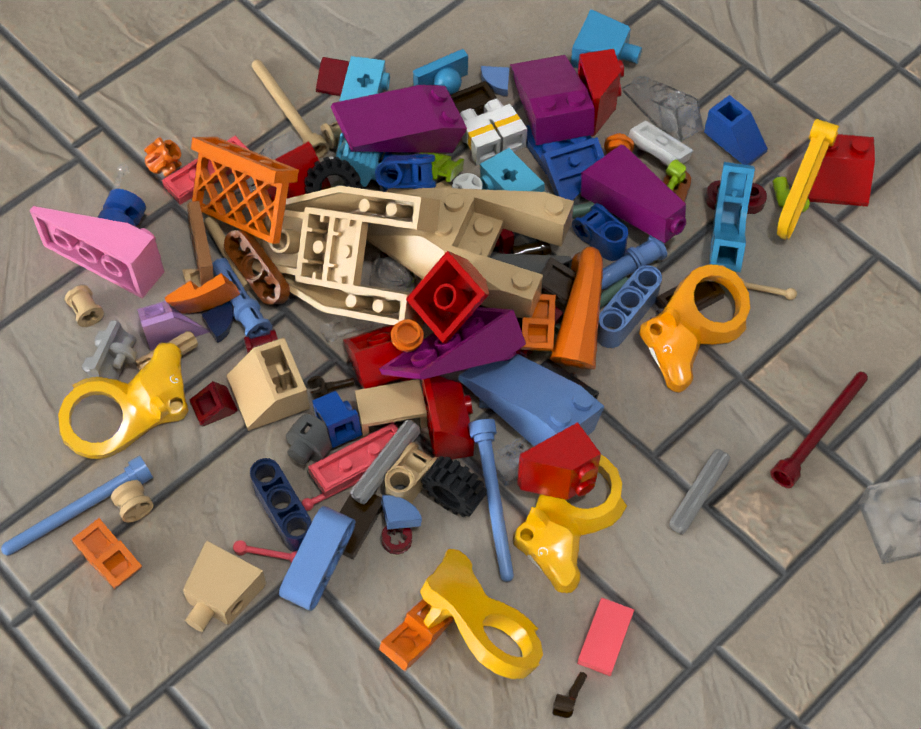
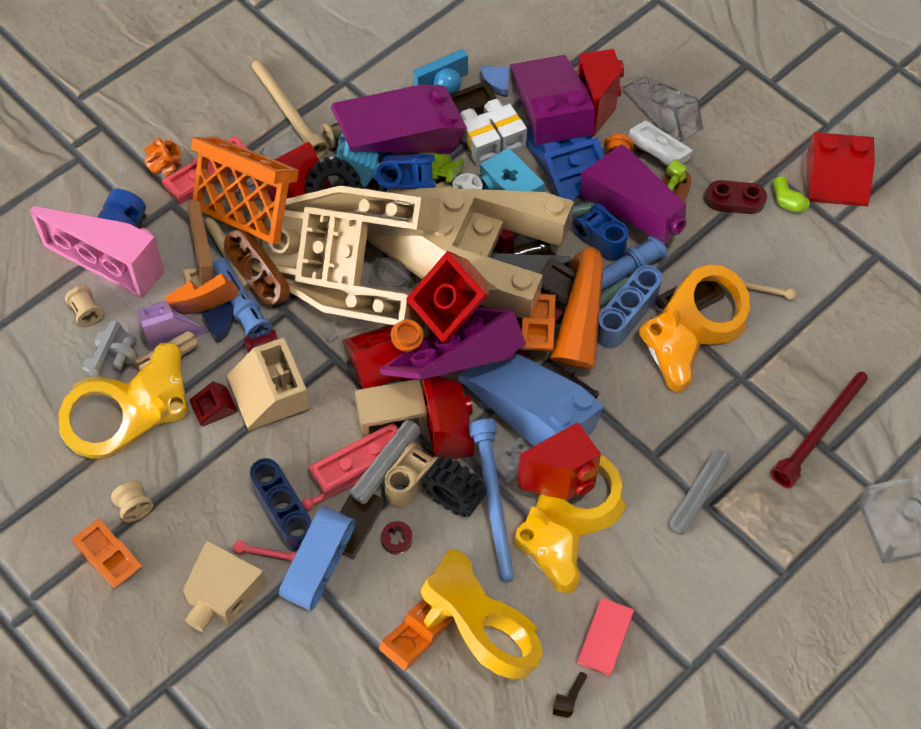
(135, 471): medium blue piece -> none
(311, 444): dark grey piece -> none
(317, 381): dark brown hand -> none
(331, 76): dark red slope -> none
(339, 417): blue brick -> none
(364, 78): medium azure brick -> none
(400, 513): medium blue tile -> none
(604, 33): dark azure torso -> none
(730, 216): dark azure arch -> none
(735, 131): blue slope -> none
(822, 136): yellow piece -> none

